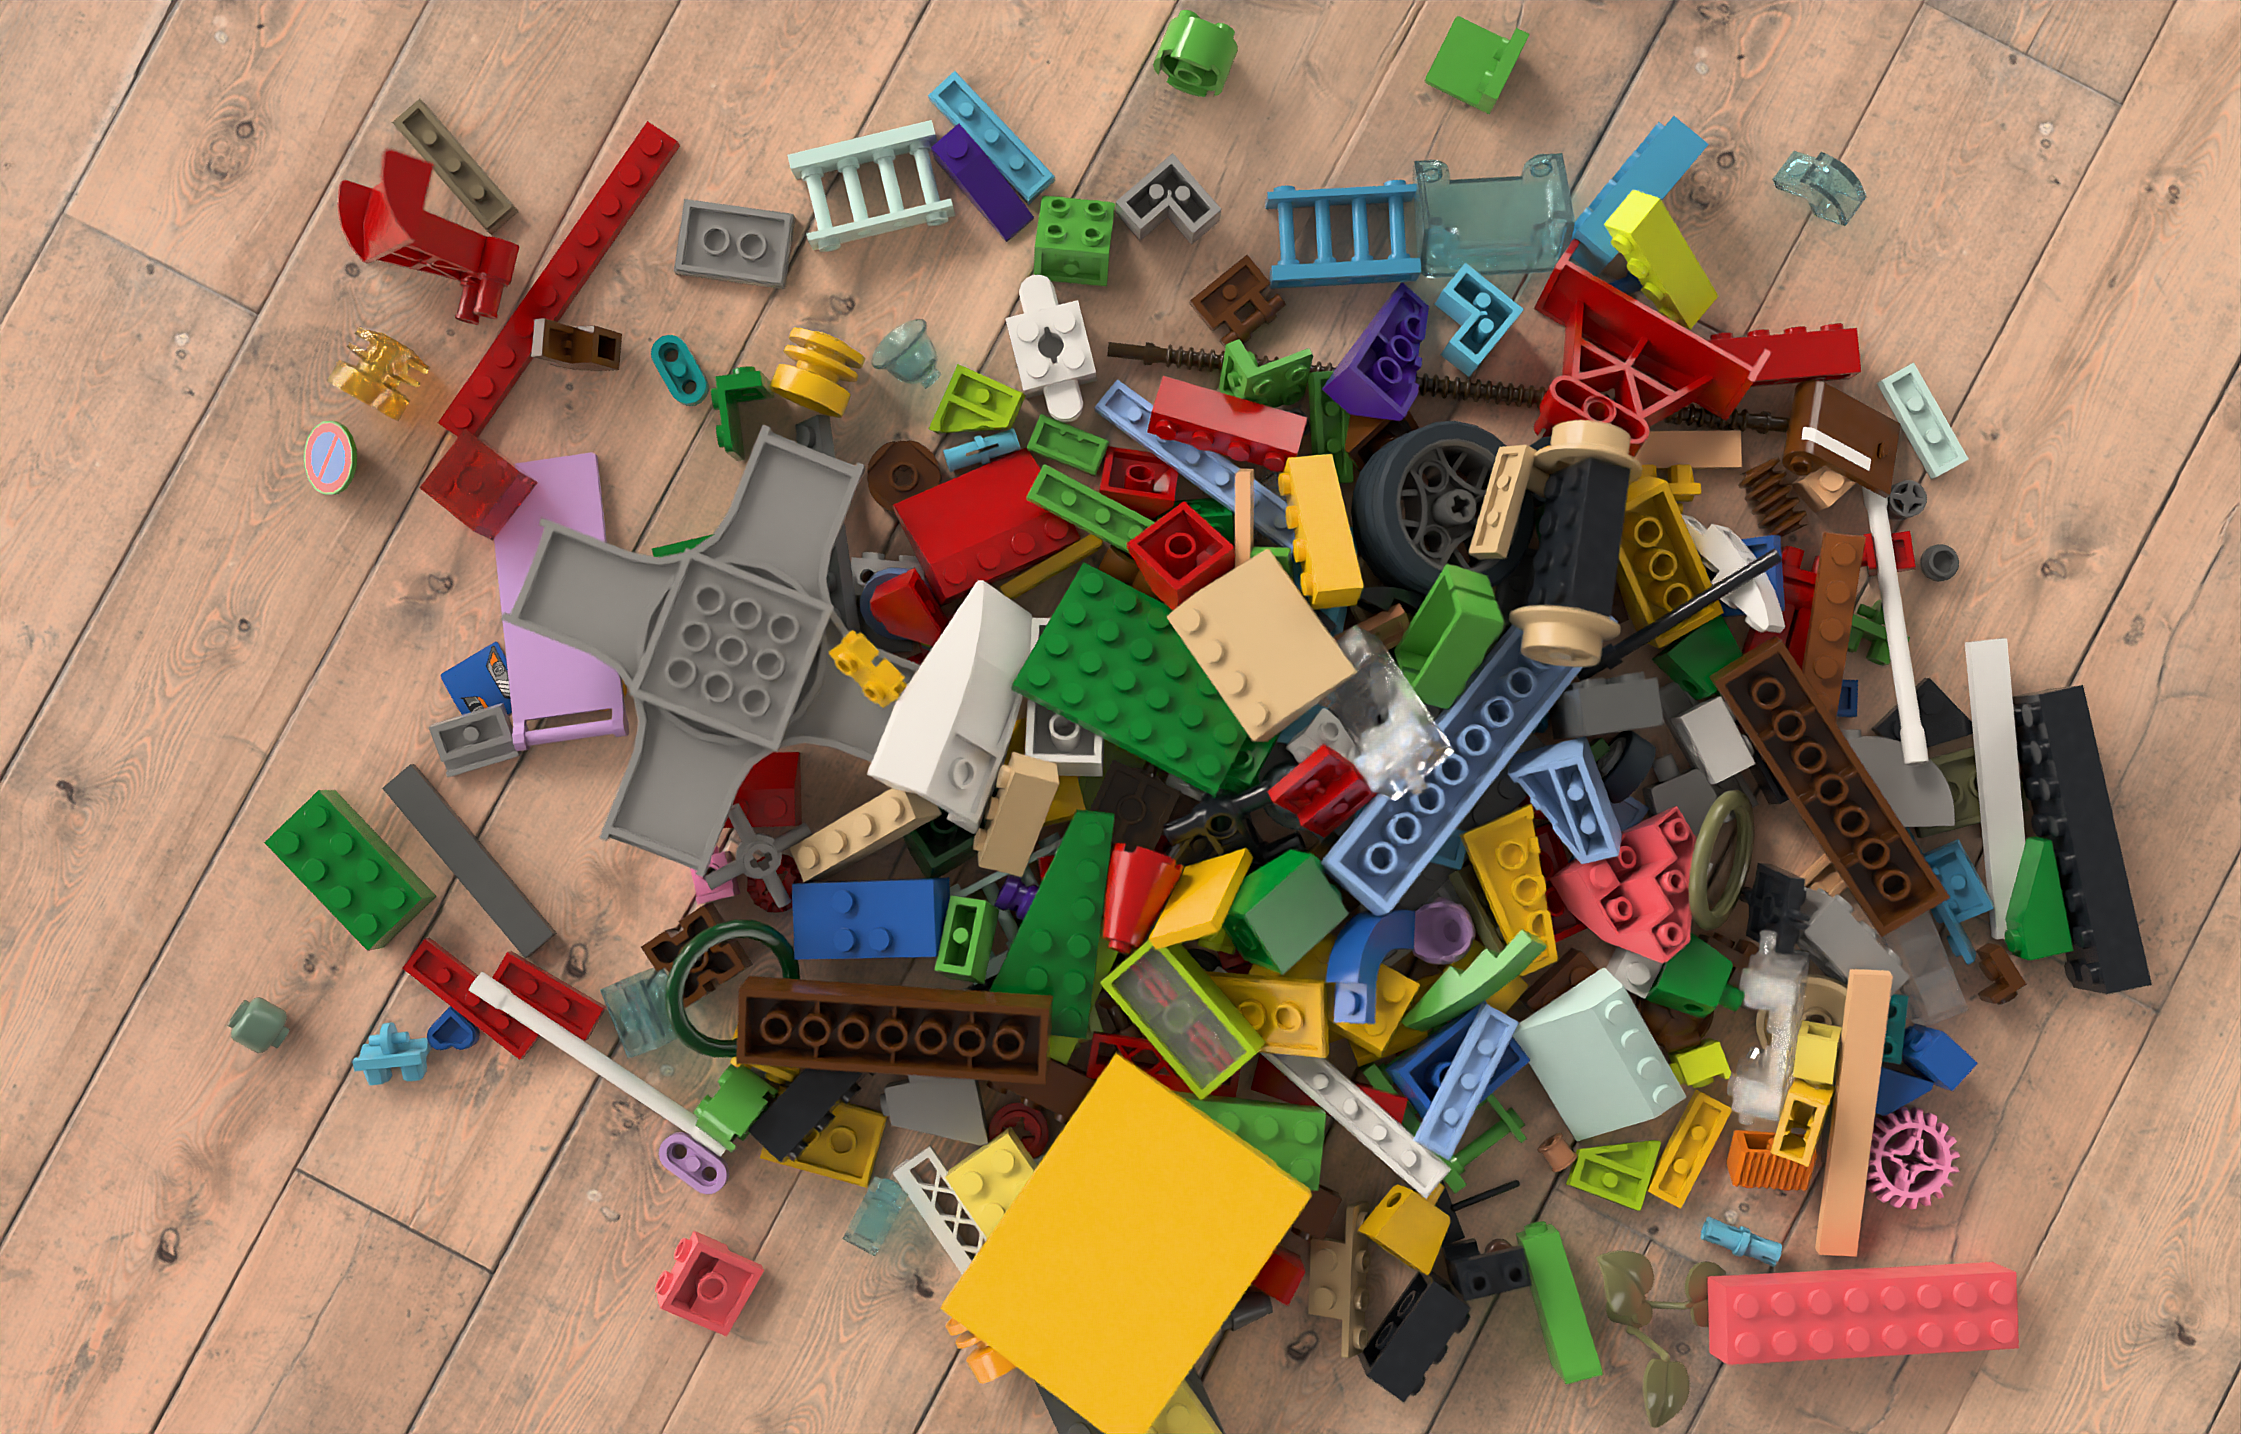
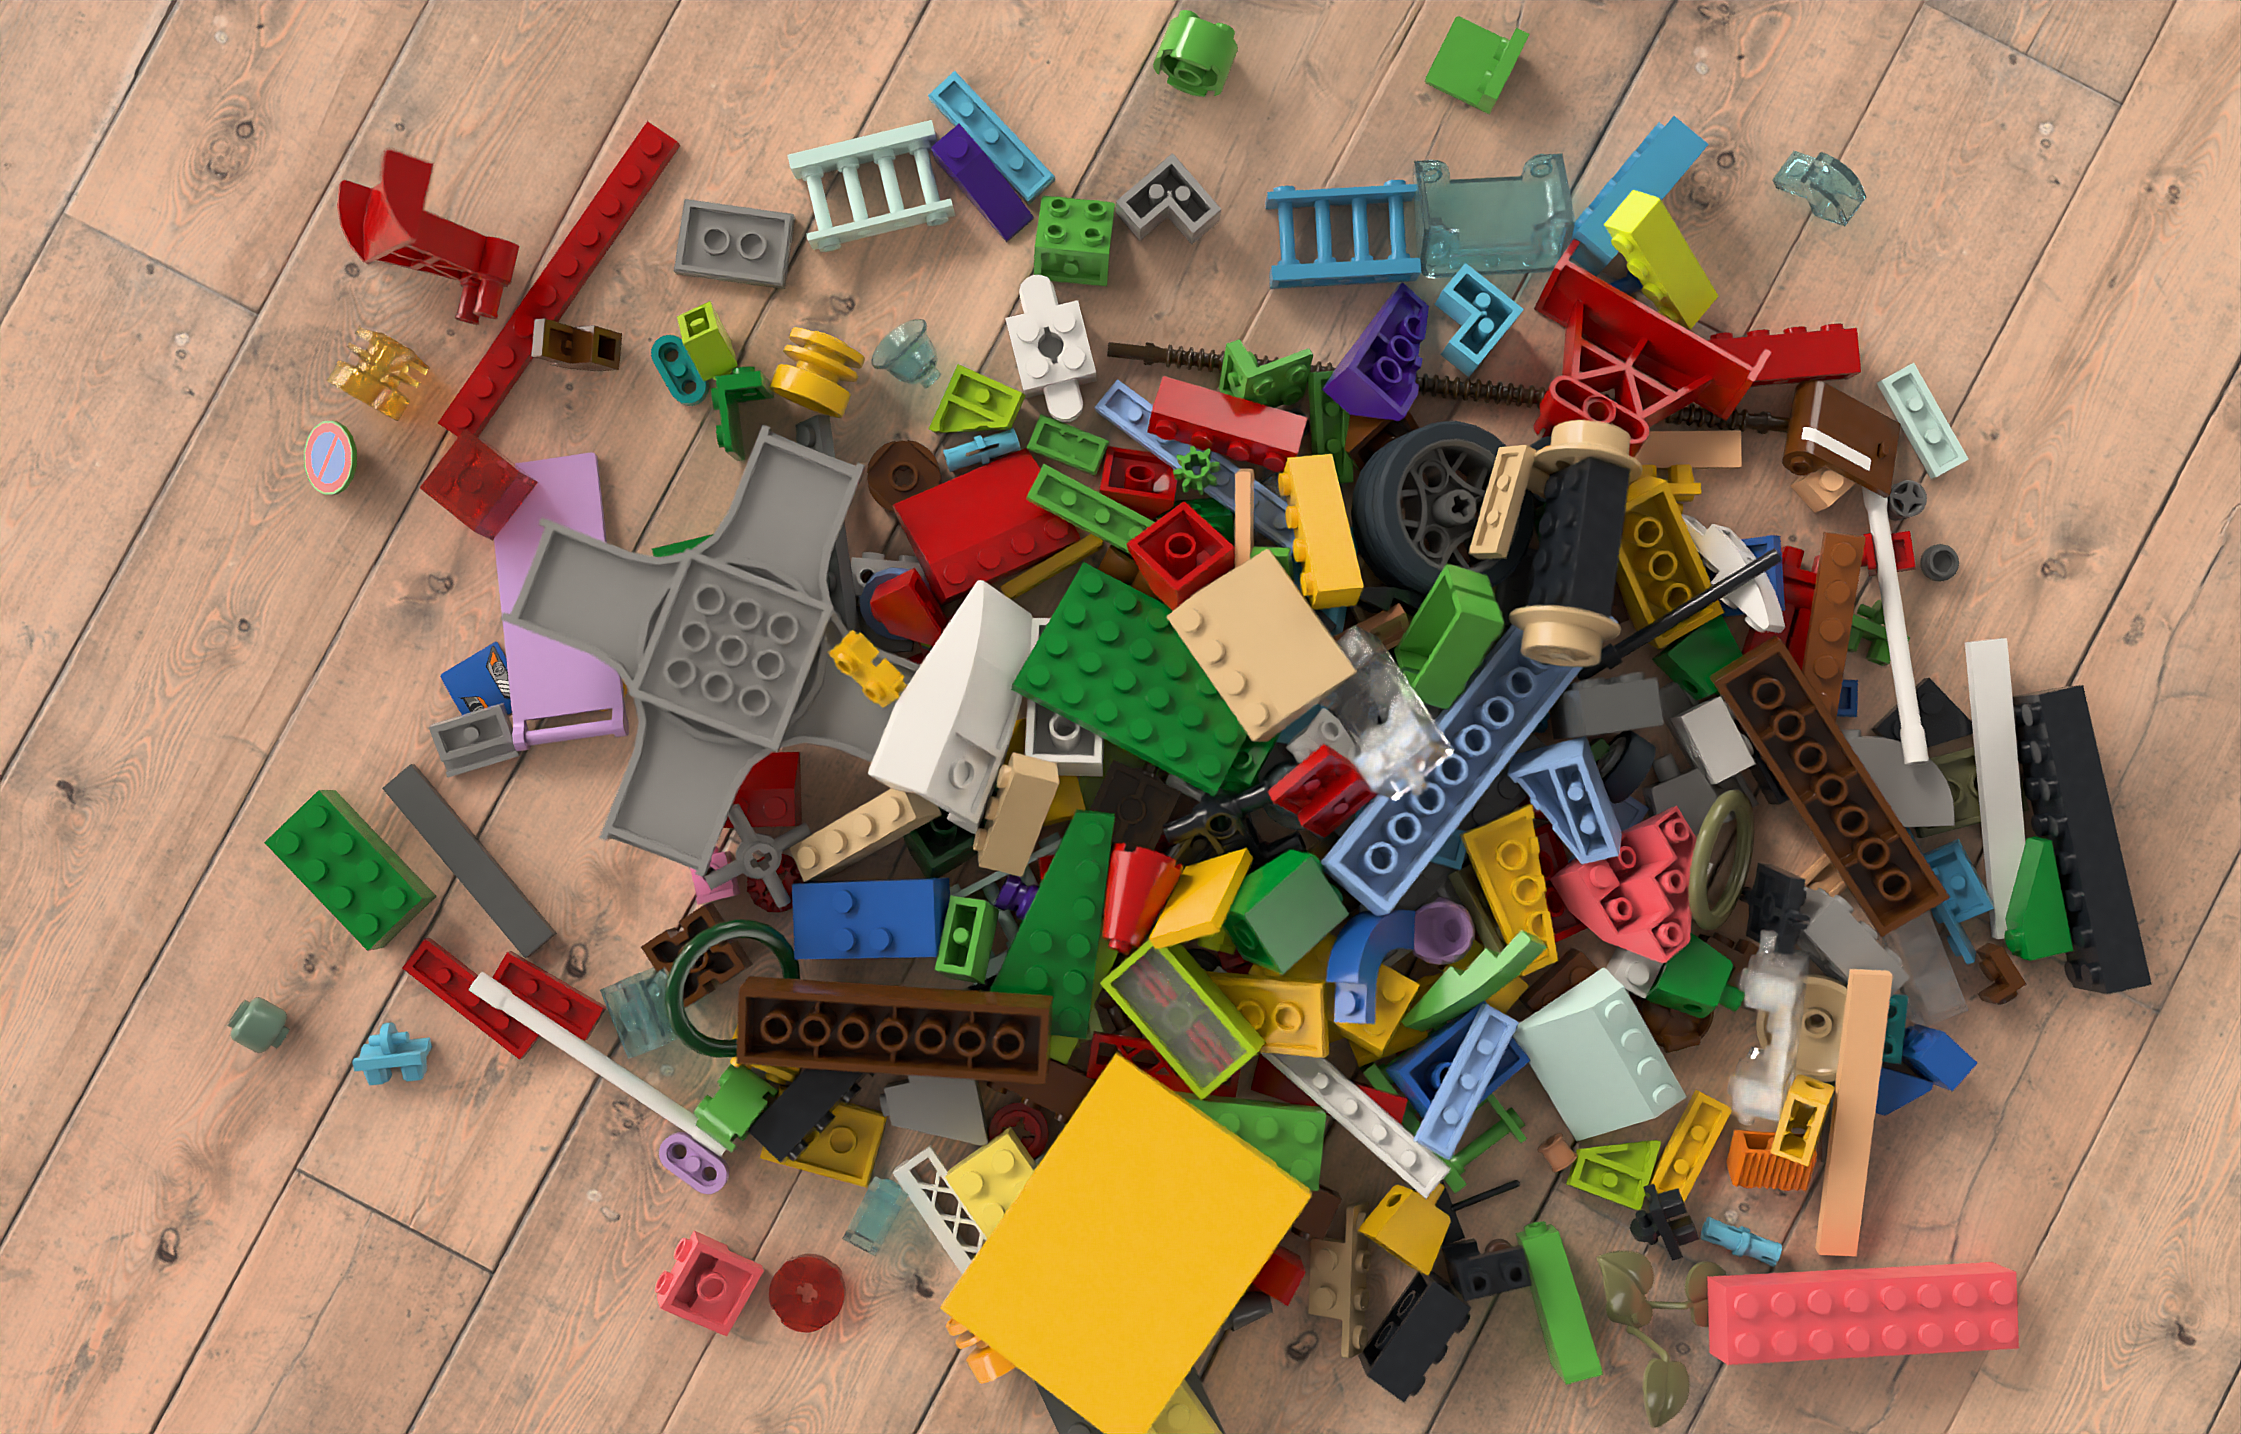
(452, 1031): blue tile -> none
(455, 166): dark tan tile -> none
(707, 342): none -> lime brick
(789, 1304): none -> clear red plate
(1193, 459): none -> bright green gear
(1230, 294): reddish brown plate -> none
(1650, 1226): none -> black hips
(1699, 1064): neon yellow brick -> none
(1772, 498): reddish brown piece -> none
(1817, 1052): light yellow brick -> none
(1905, 1171): bright pink gear -> none

